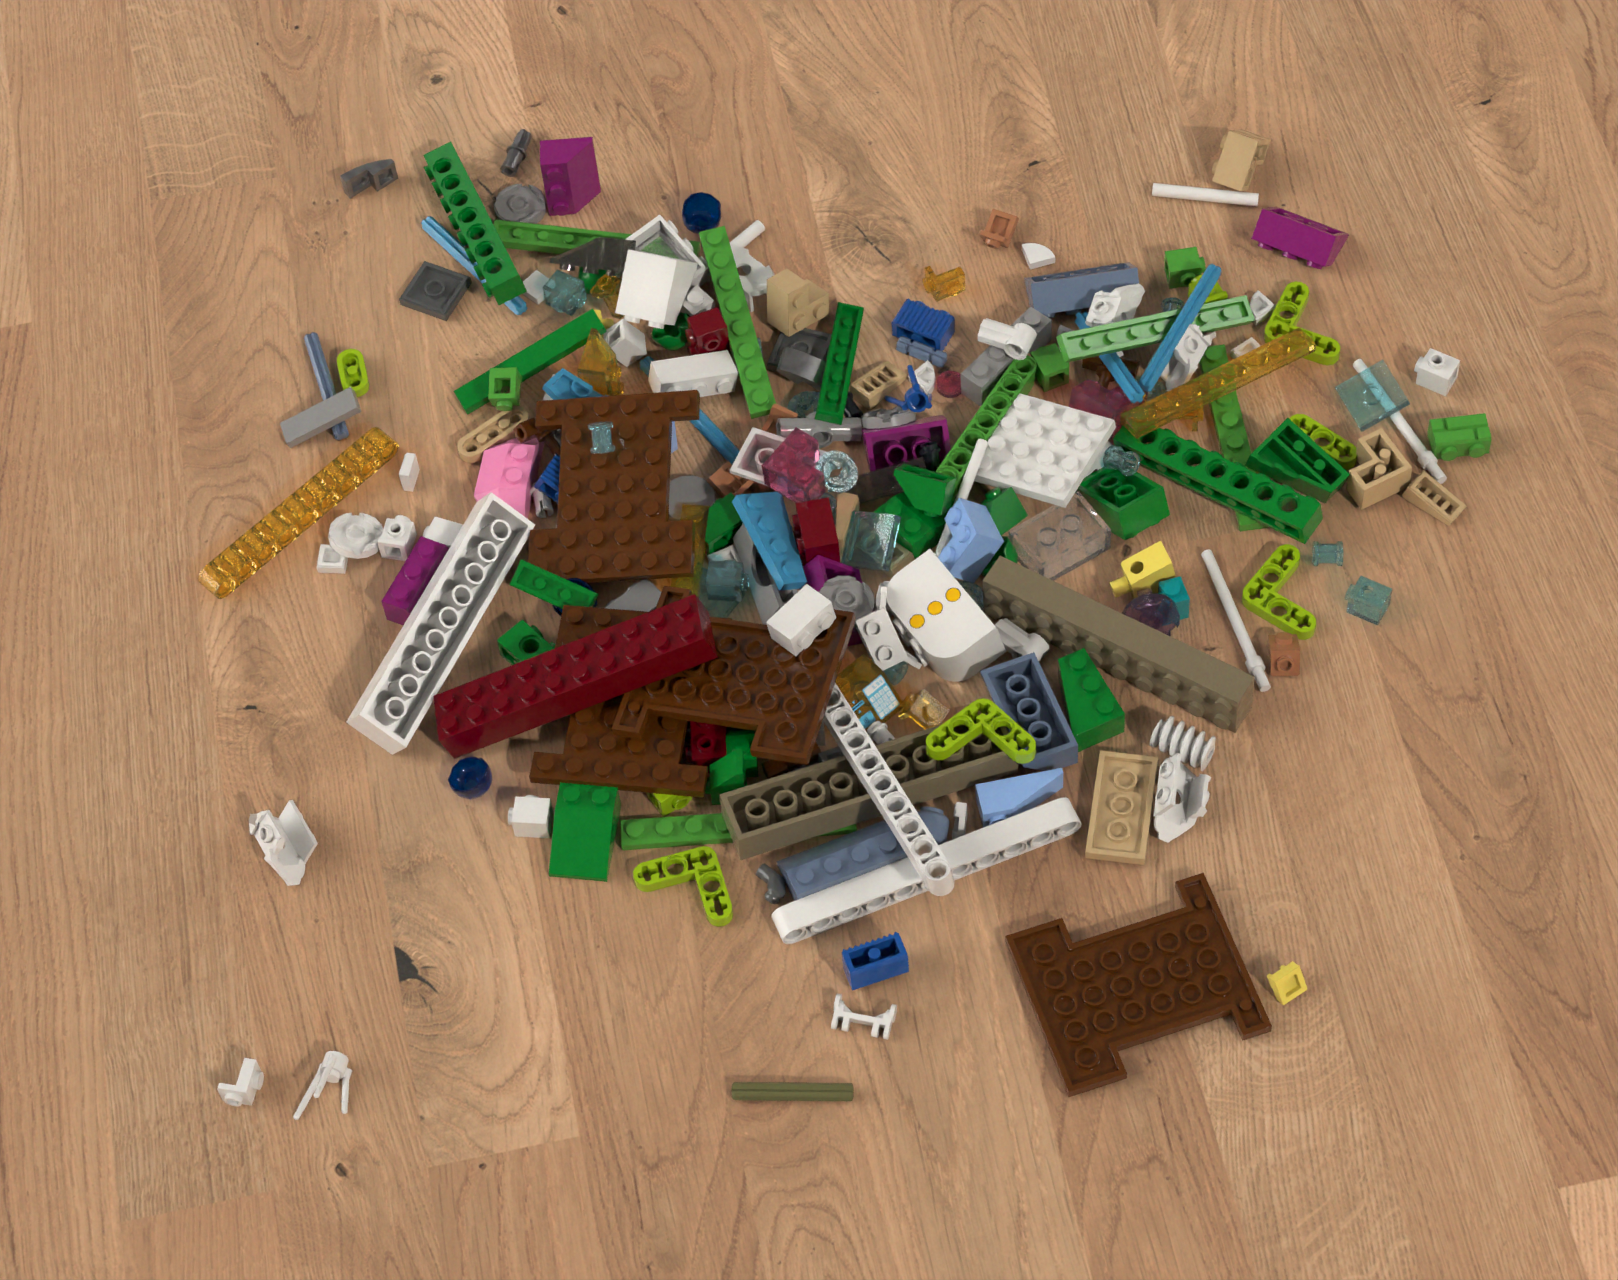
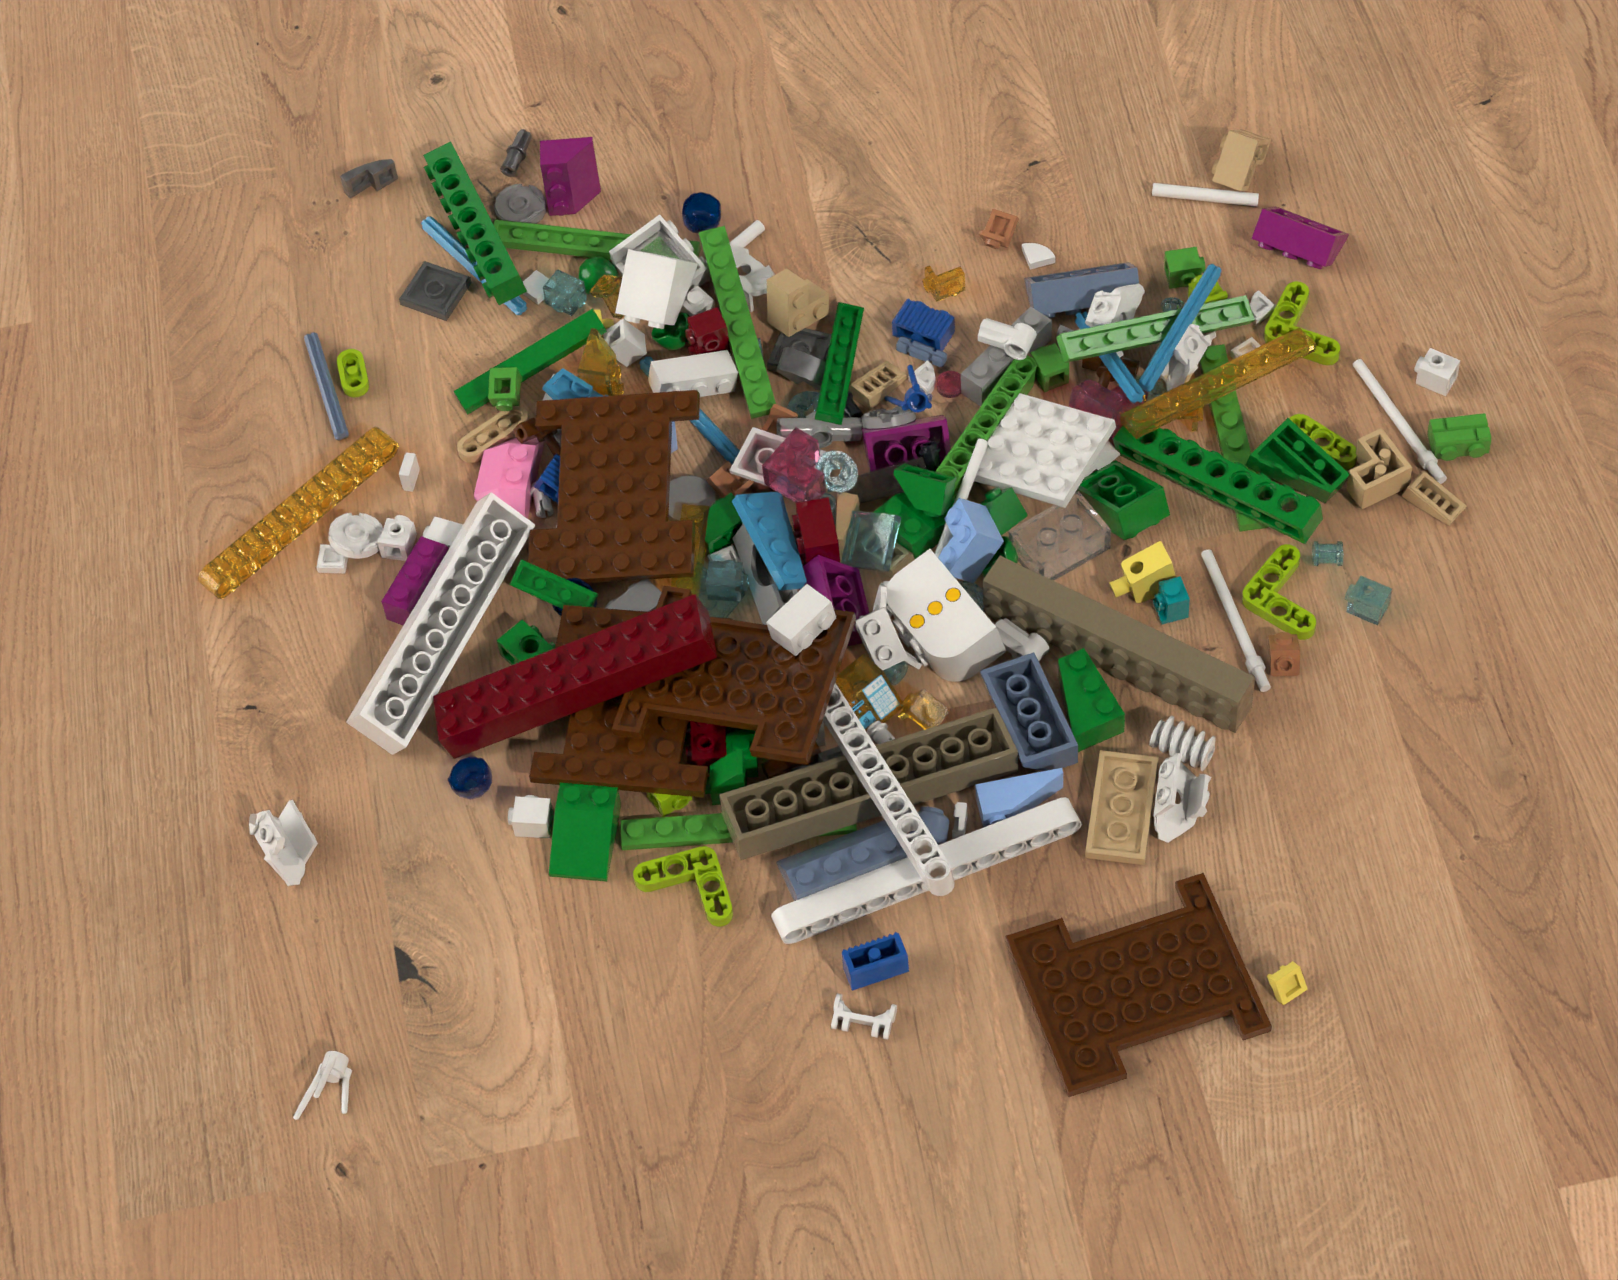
(248, 1083): white bracket -> none
(320, 417): light grey tile -> none
(597, 254): clear smoke slope -> none
(601, 437): clear light blue bush -> none
(775, 884): dark grey arm -> none
(792, 1091): olive axle -> none
(849, 595): light grey tile -> none
(984, 724): lime beam -> none
(1128, 459): clear light blue bush -> none
(1154, 611): tile -> none
(1372, 395): clear light blue tile -> none

